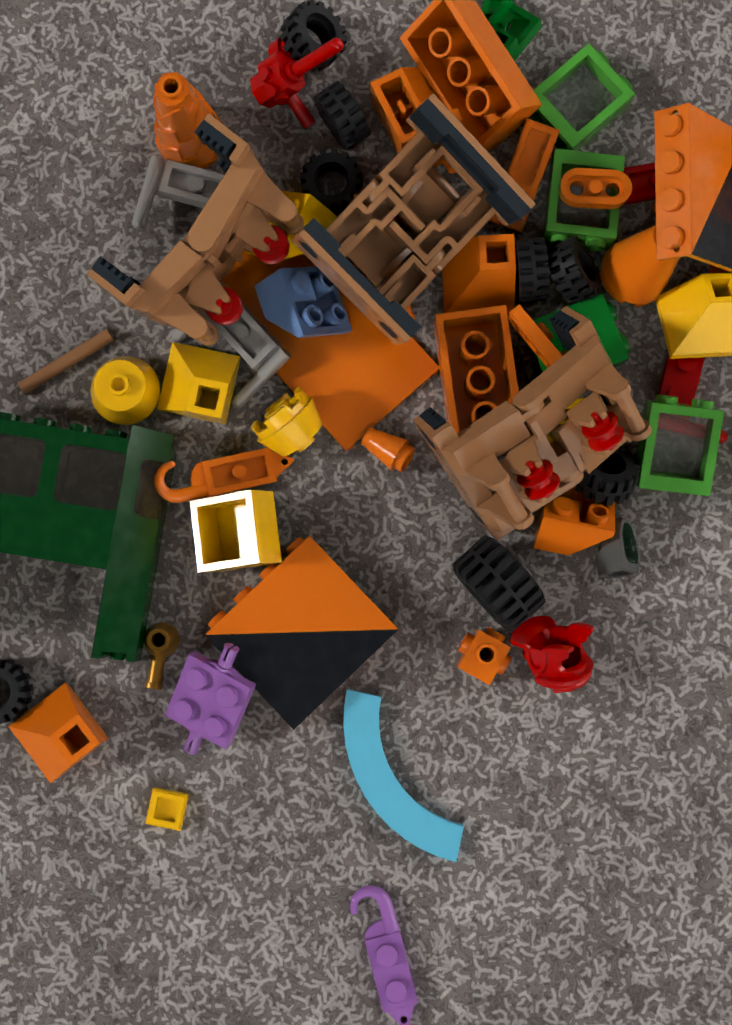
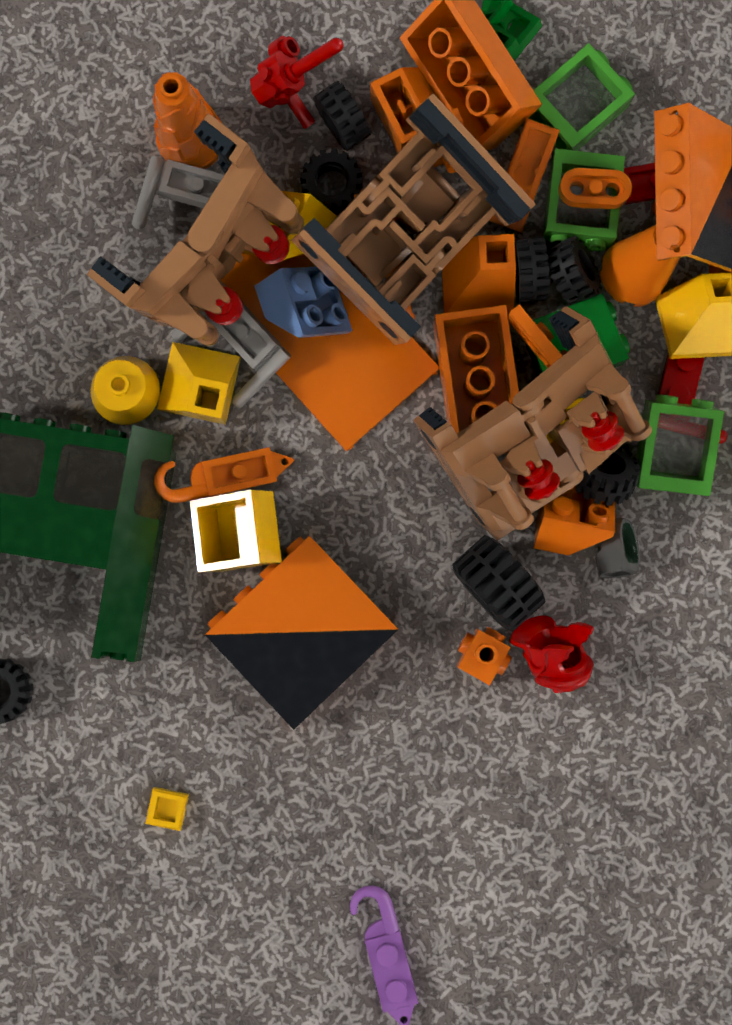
(58, 732): orange slope -> none
(65, 361): medium nougat bar -> none
(159, 654): pearl gold bar -> none
(210, 699): medium lavender plate -> none
(289, 424): yellow cone -> none
(319, 21): black tyre -> none
(384, 790): medium azure tile -> none
(389, 449): orange cone -> none

